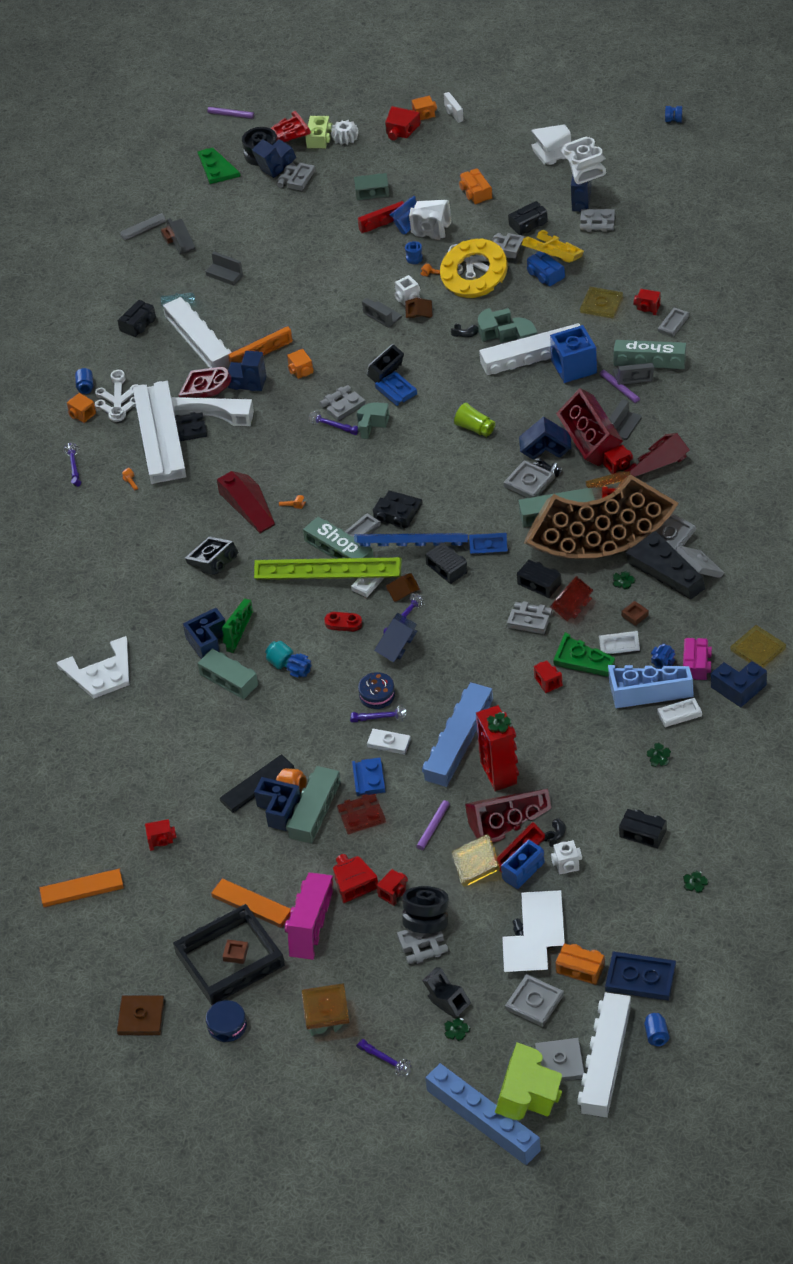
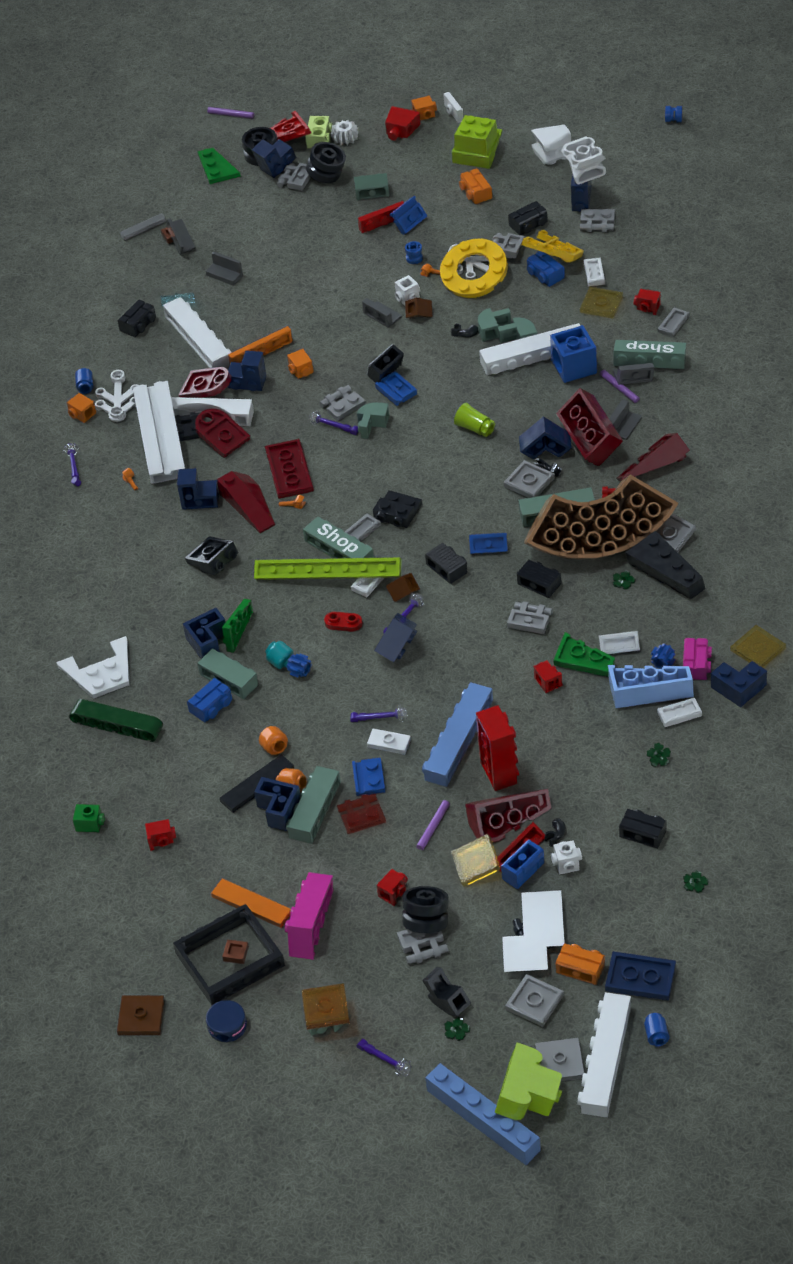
(81, 887): orange tile -> none
(88, 818): none -> green brick
(116, 719): none -> dark green beam
(196, 493): none -> dark blue brick
(210, 700): none -> blue brick
(221, 432): none -> dark red tile
(273, 740): none -> orange head
(289, 468): none -> dark red tile
(325, 162): none -> black wheel
(353, 877): red torso -> none
(376, 690): dark blue head -> none
(402, 539): blue plate -> none
(430, 218): white piece -> none
(476, 142): none -> lime piece
(499, 722): dark green plant -> none
(572, 598): clear red brick -> none
(594, 272): none -> white plate
(607, 480): clear orange tile -> none
(617, 459): red brick -> none
(635, 613): copper plate -> none
(700, 561): light grey plate -> none

